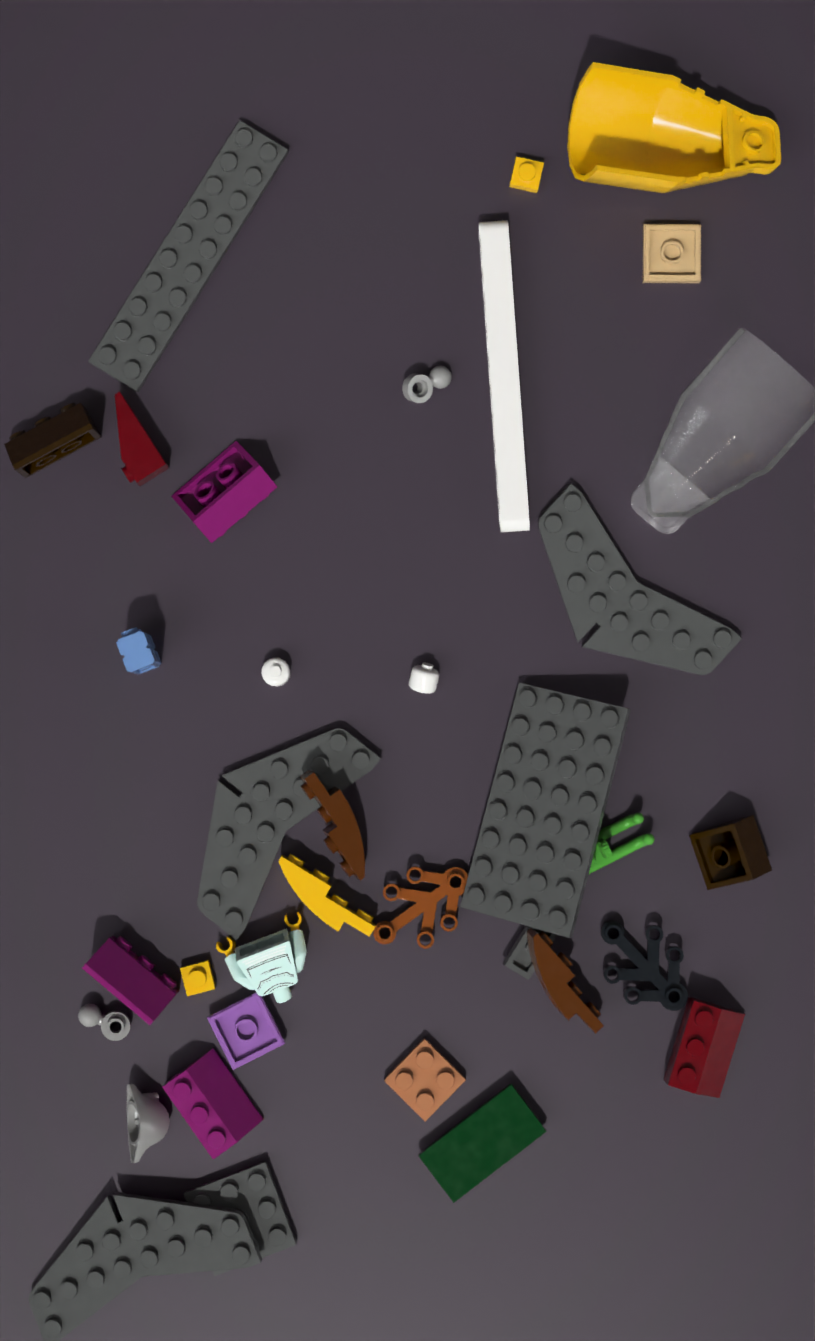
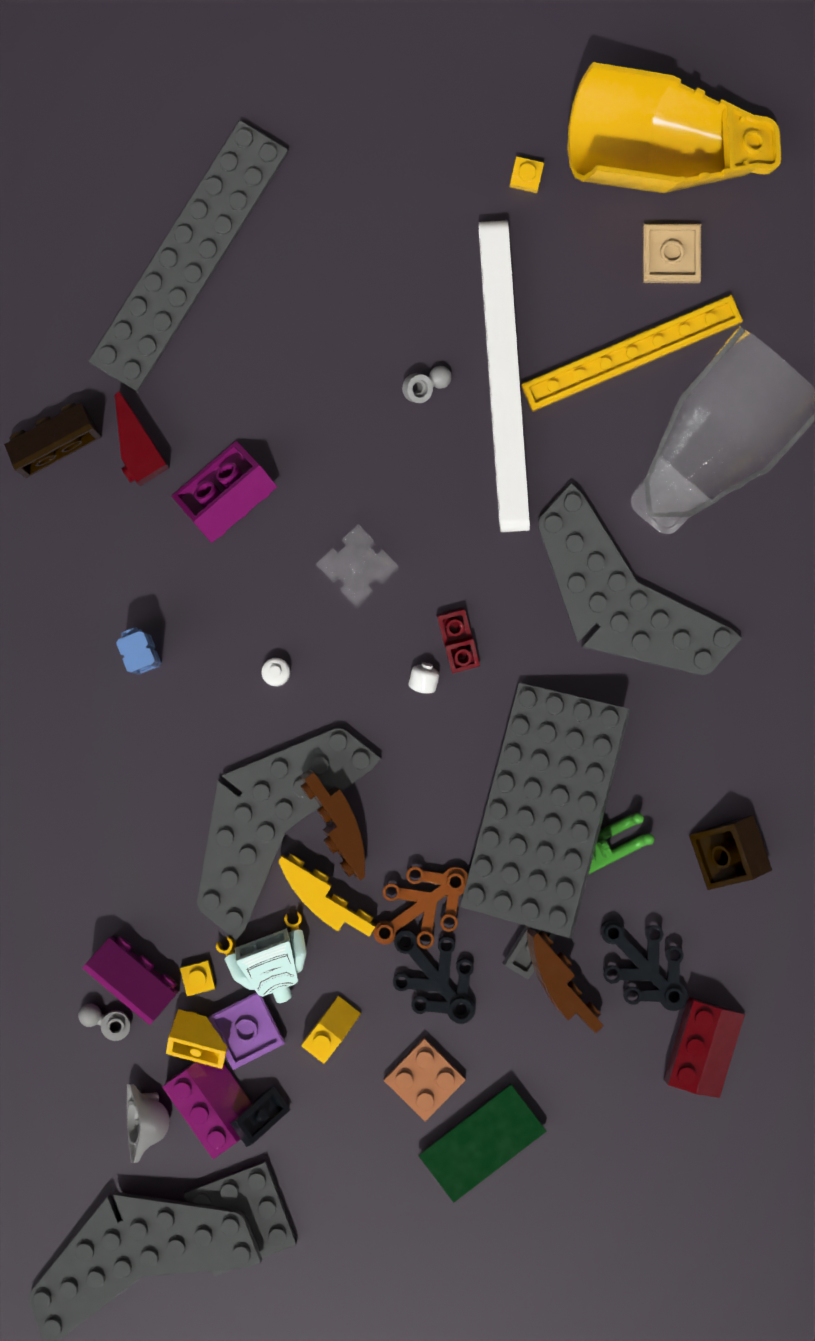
(196, 1040): none -> yellow slope
(260, 1116): none -> black plate
(330, 1029): none -> yellow slope
(357, 566): none -> clear brick
(437, 980): none -> black plant
(458, 640): none -> dark red slope
(631, 353): none -> yellow tile

